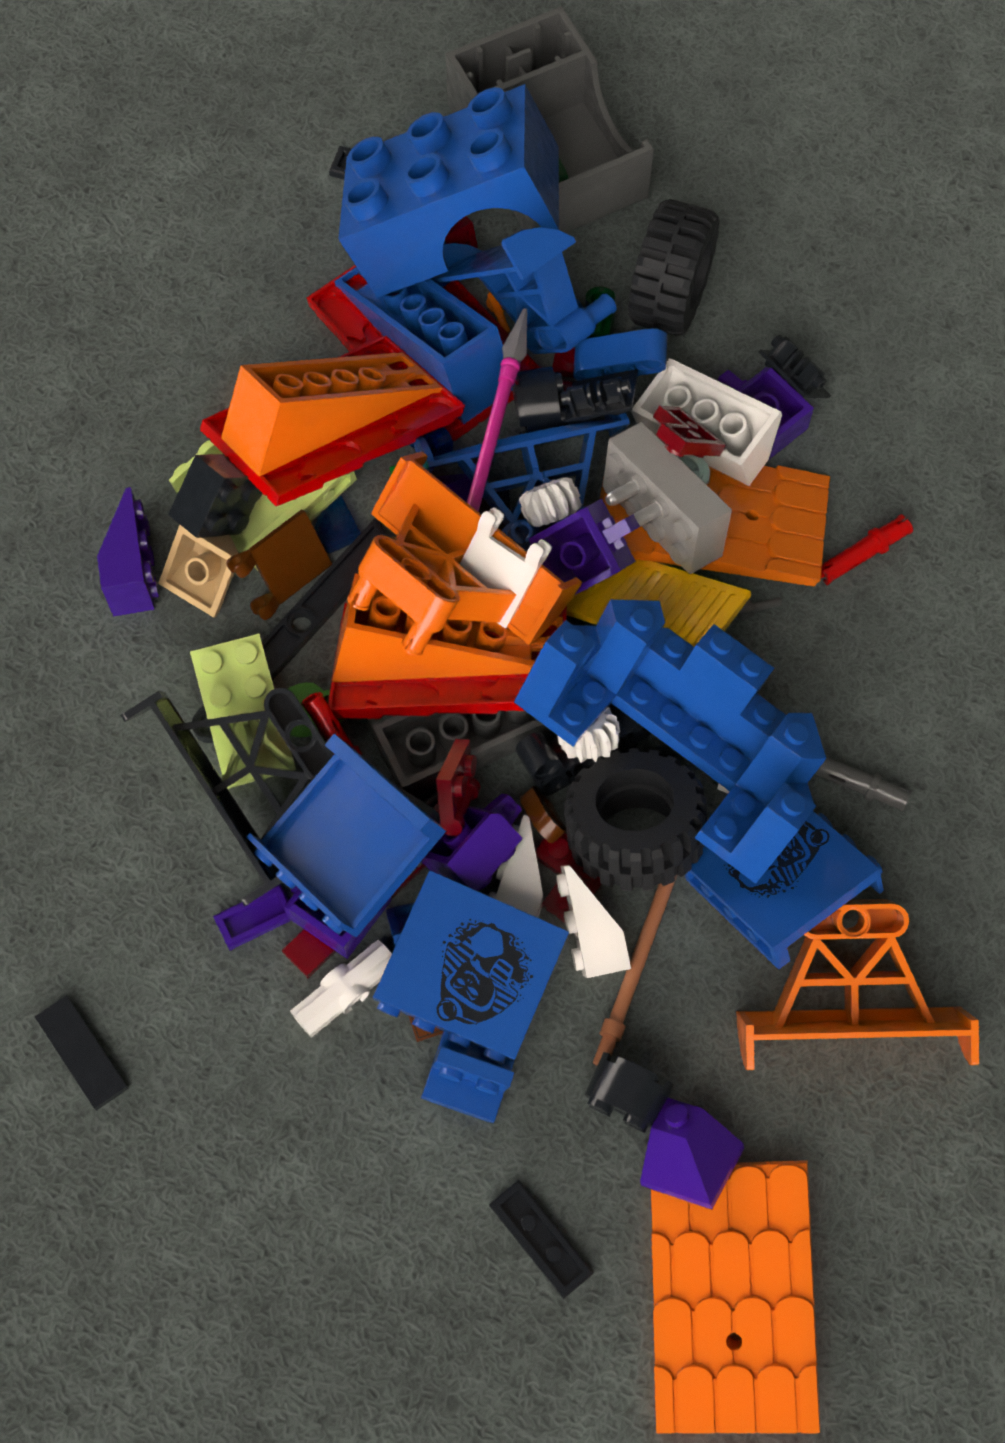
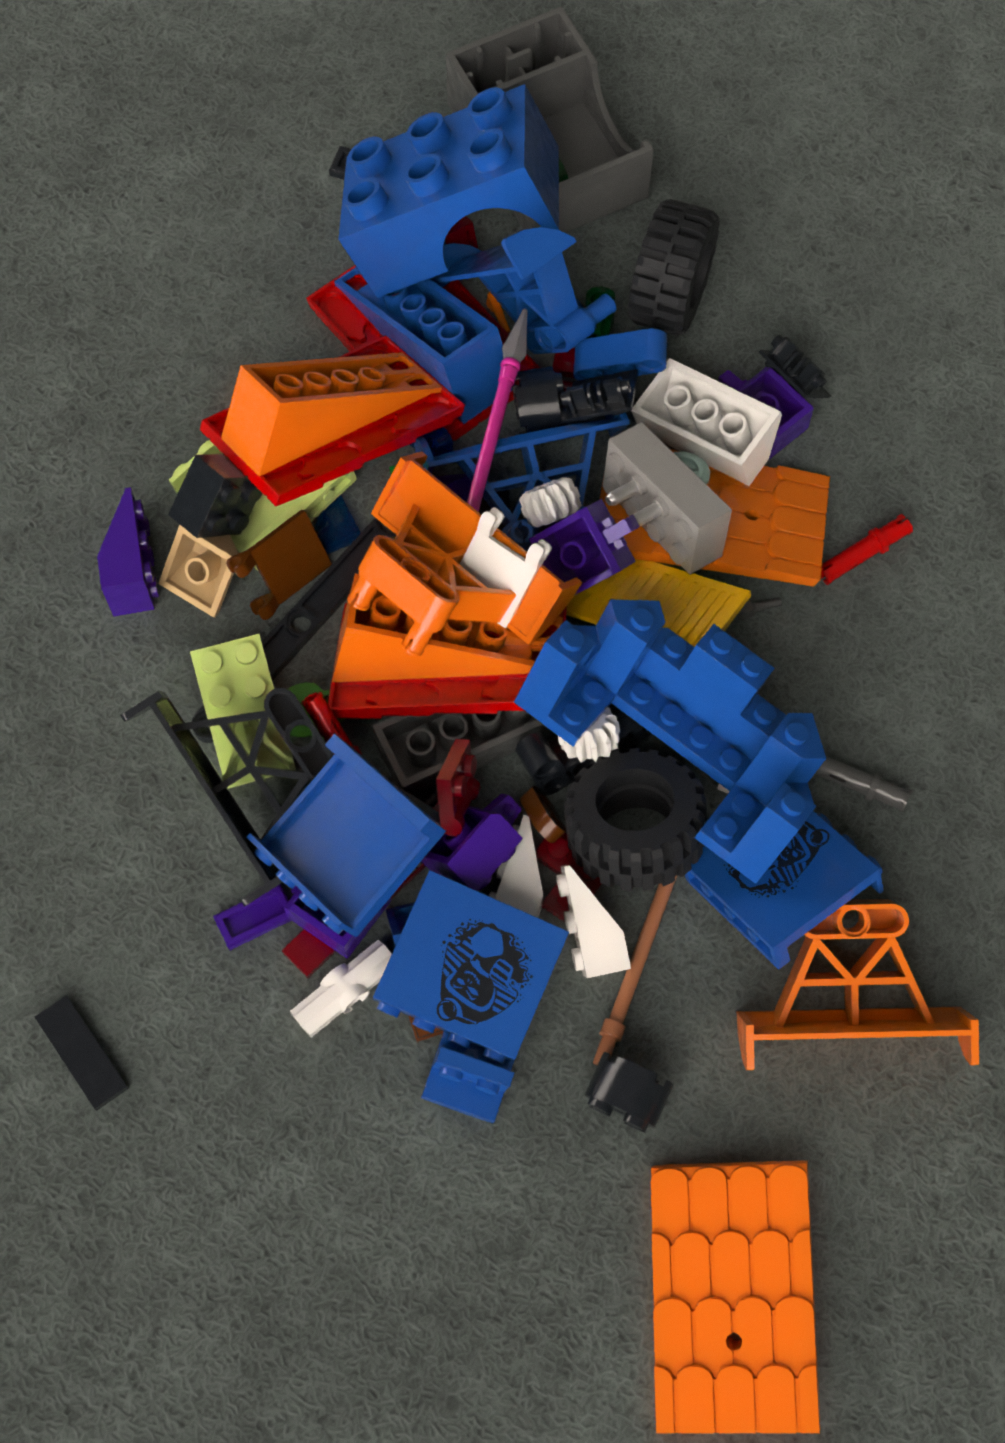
(541, 1239): black tile -> none
(685, 434): dark red plate -> none
(689, 1154): dark purple slope -> none

